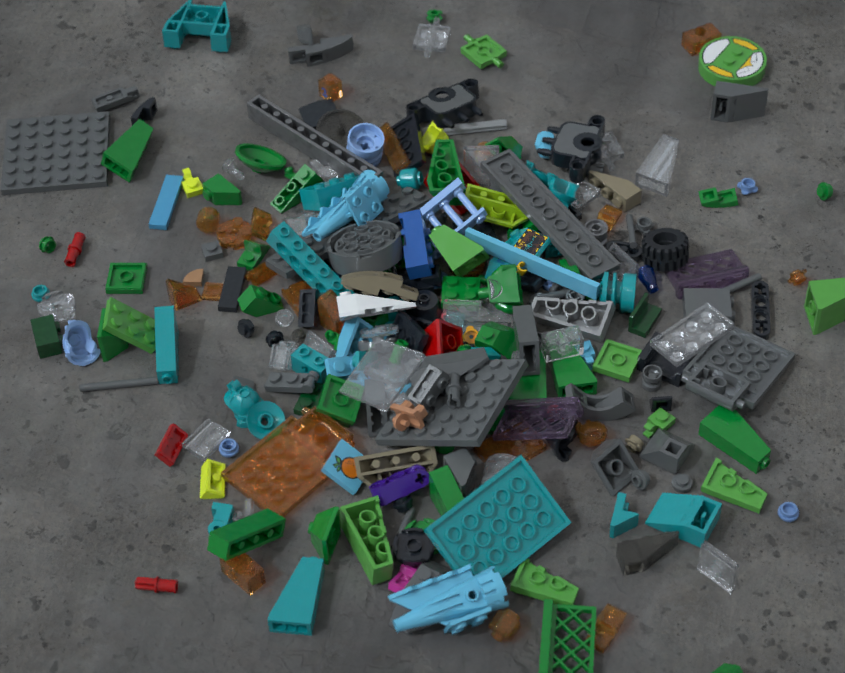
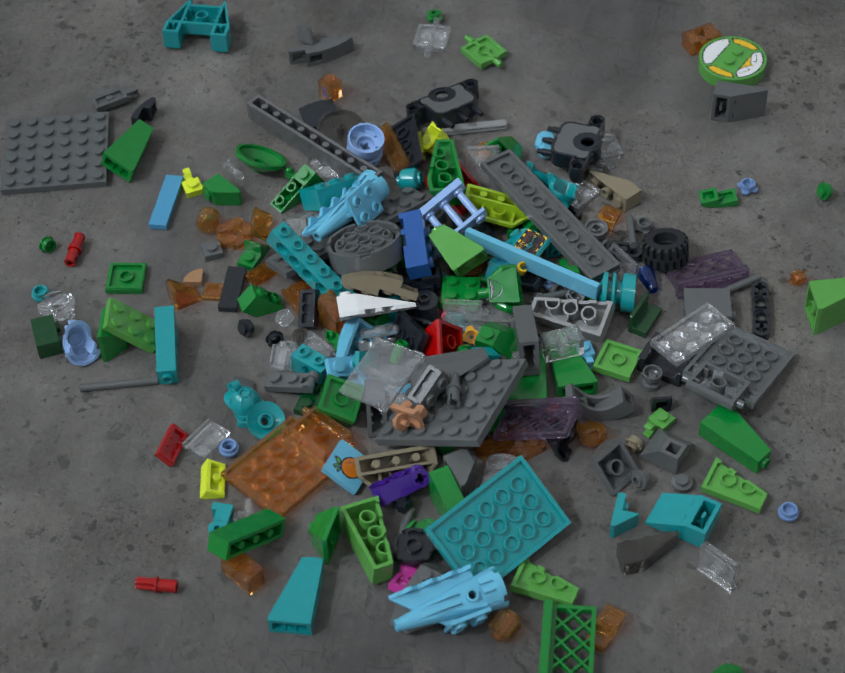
(658, 167): clear slope -> none

